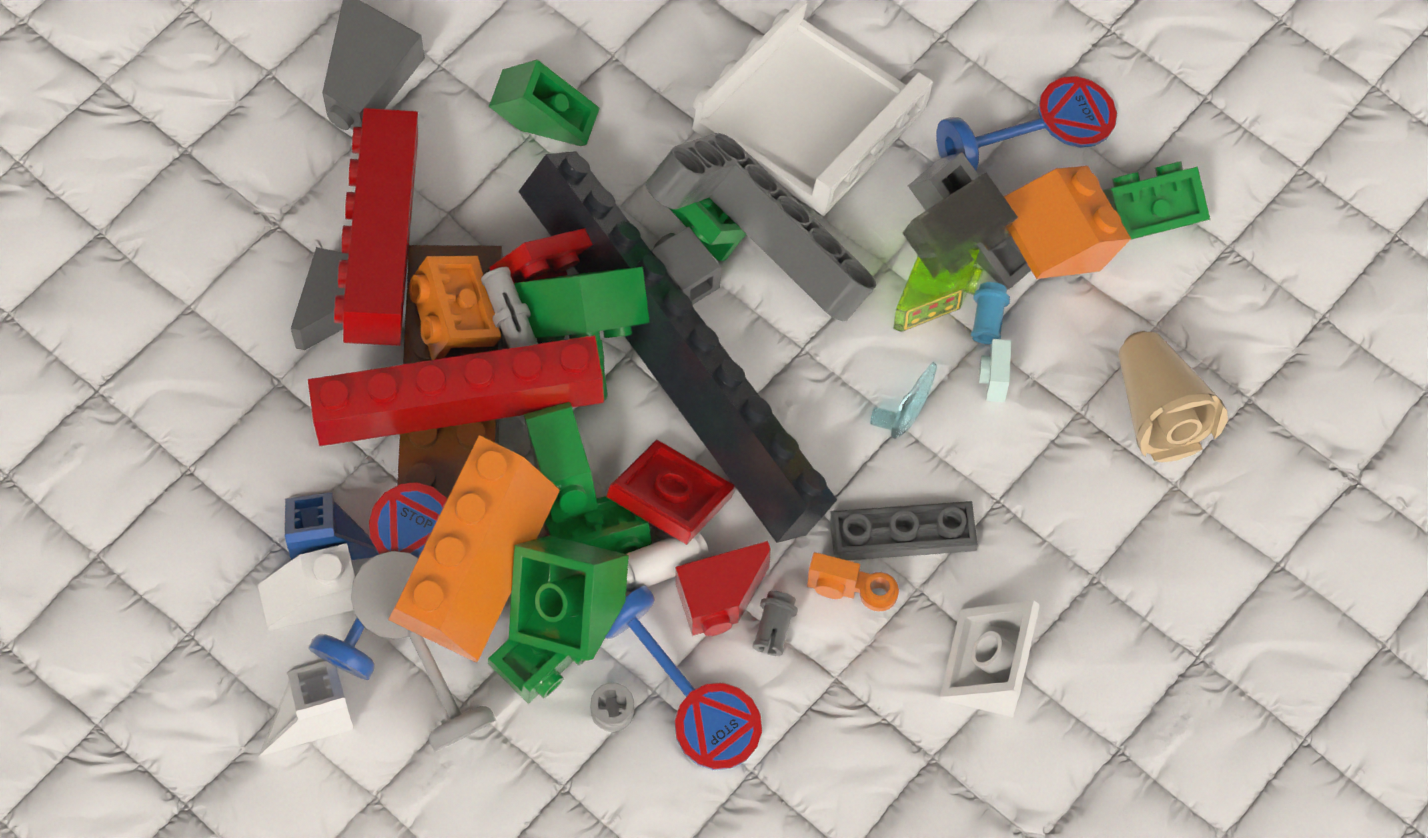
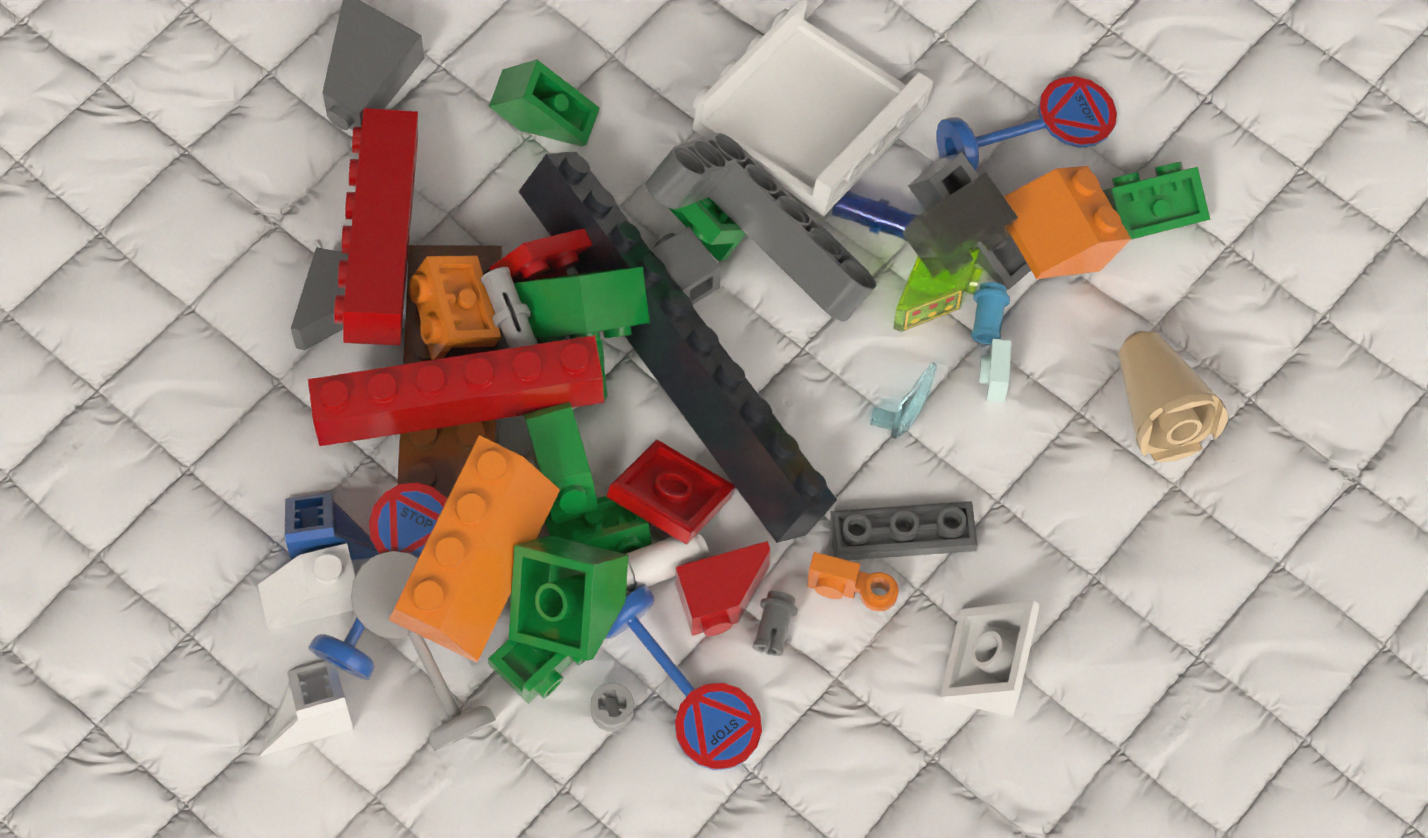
(873, 214): none -> clear blue pin

